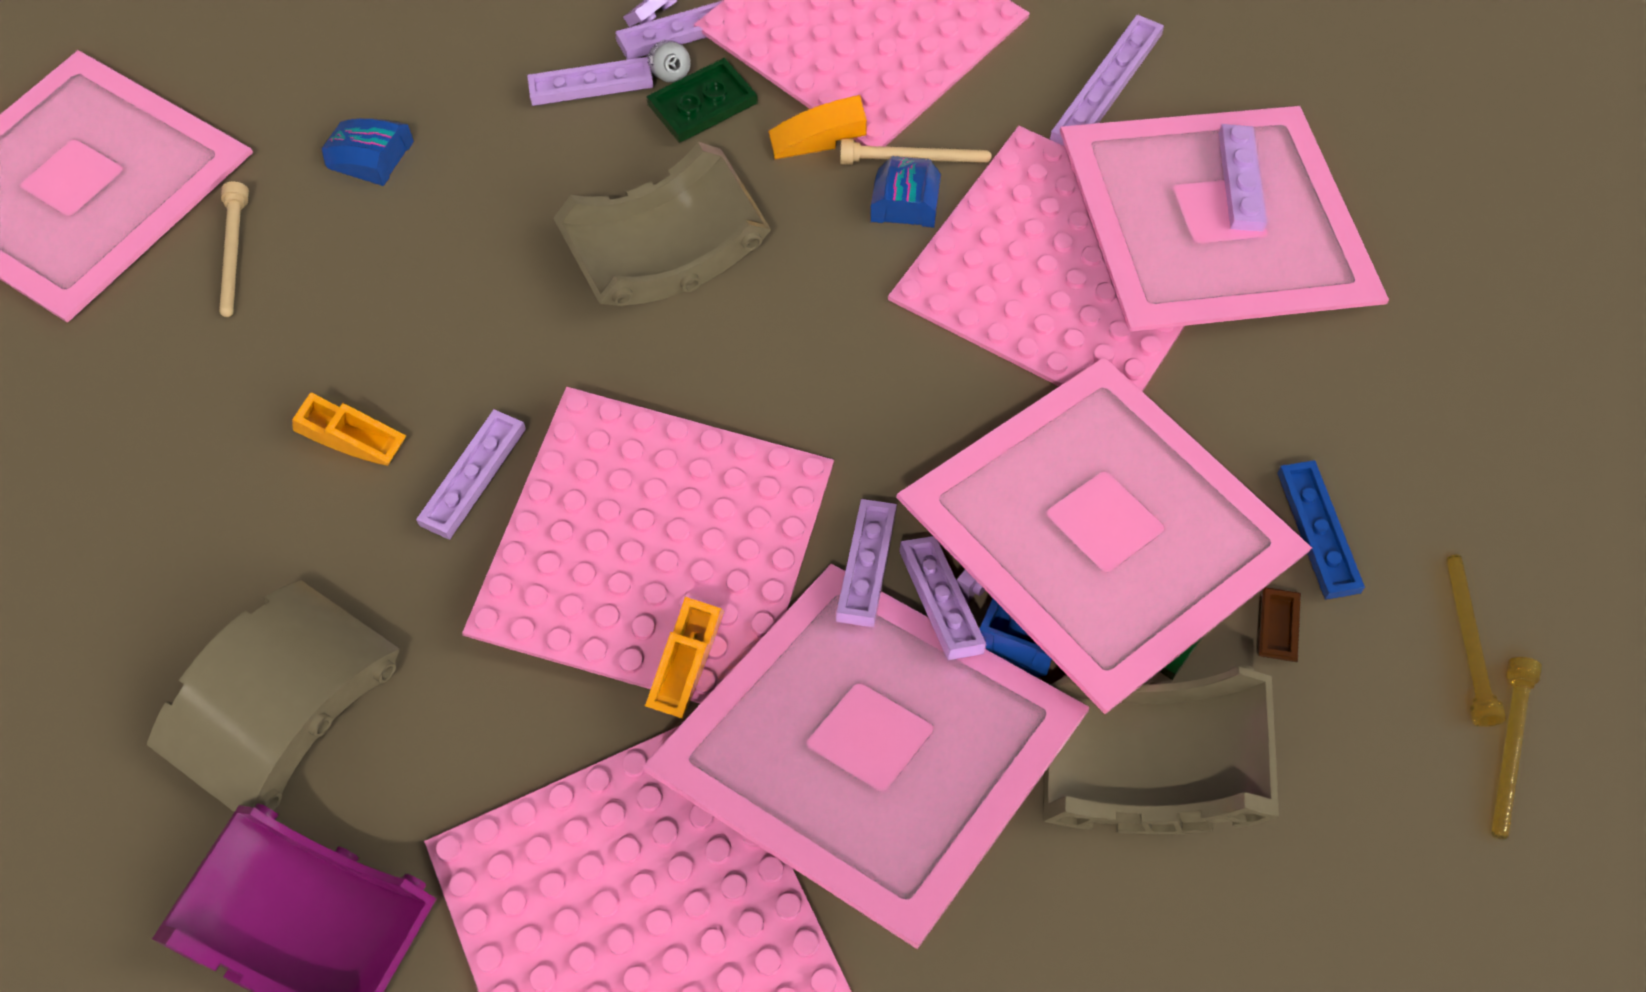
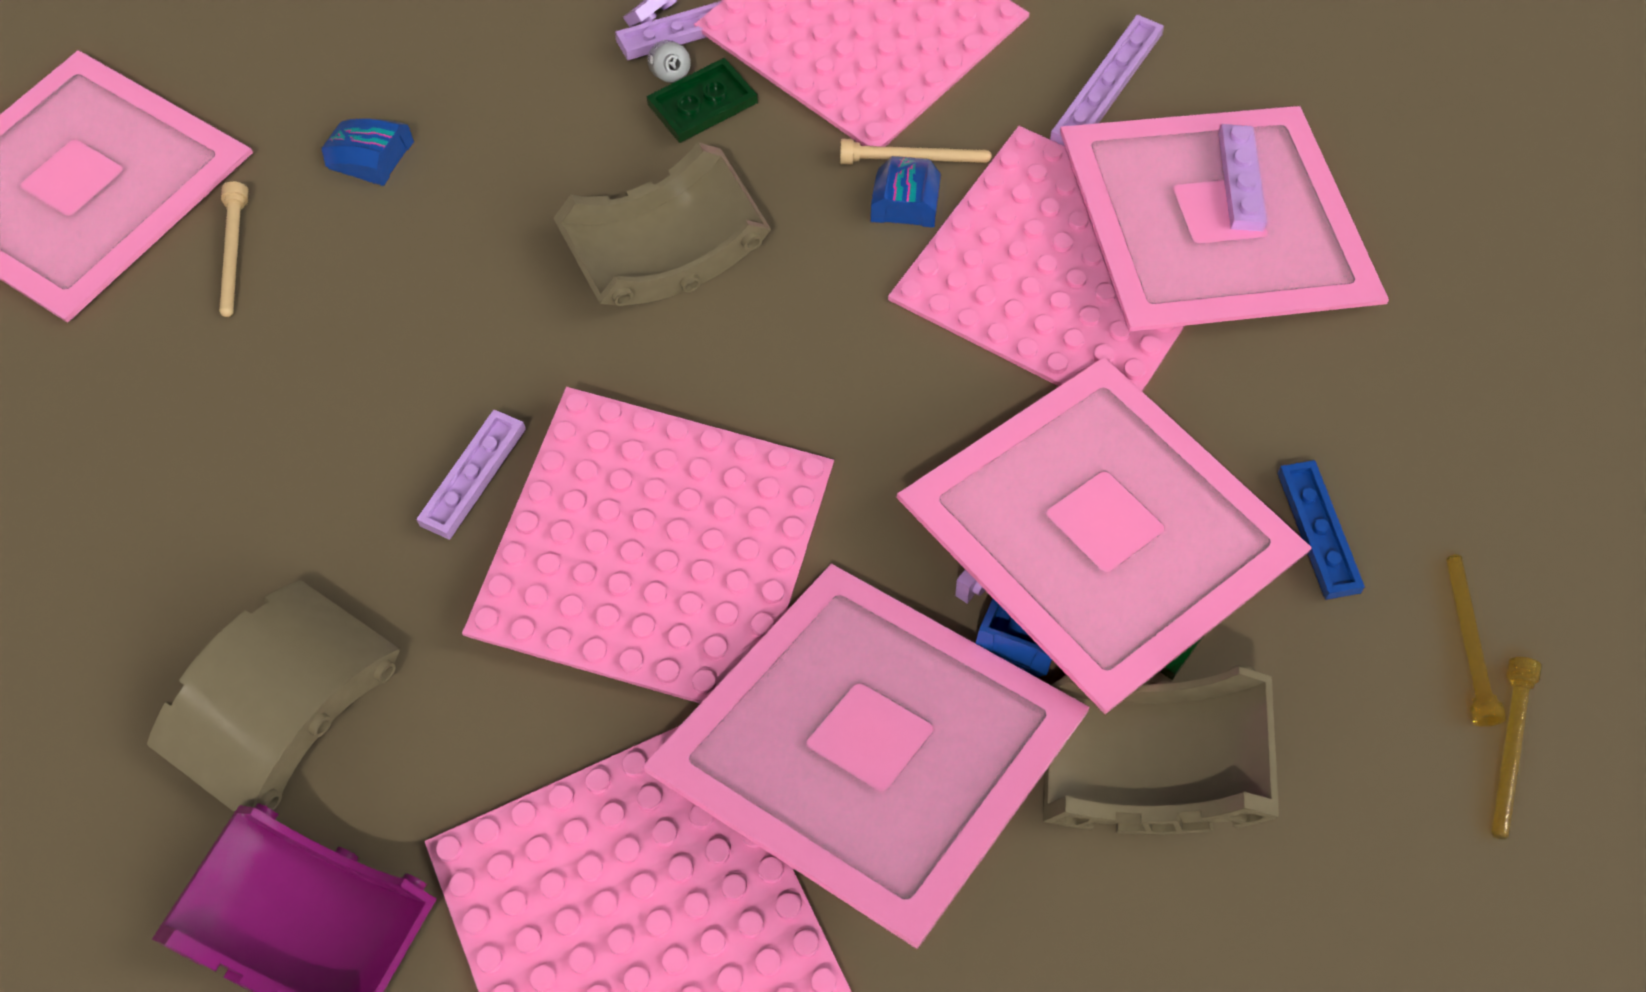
(347, 430): light orange slope -> none
(589, 81): lavender plate -> none
(684, 657): light orange slope -> none
(819, 128): light orange slope -> none
(866, 563): lavender plate -> none
(942, 598): lavender plate -> none
(1279, 624): reddish brown tile -> none

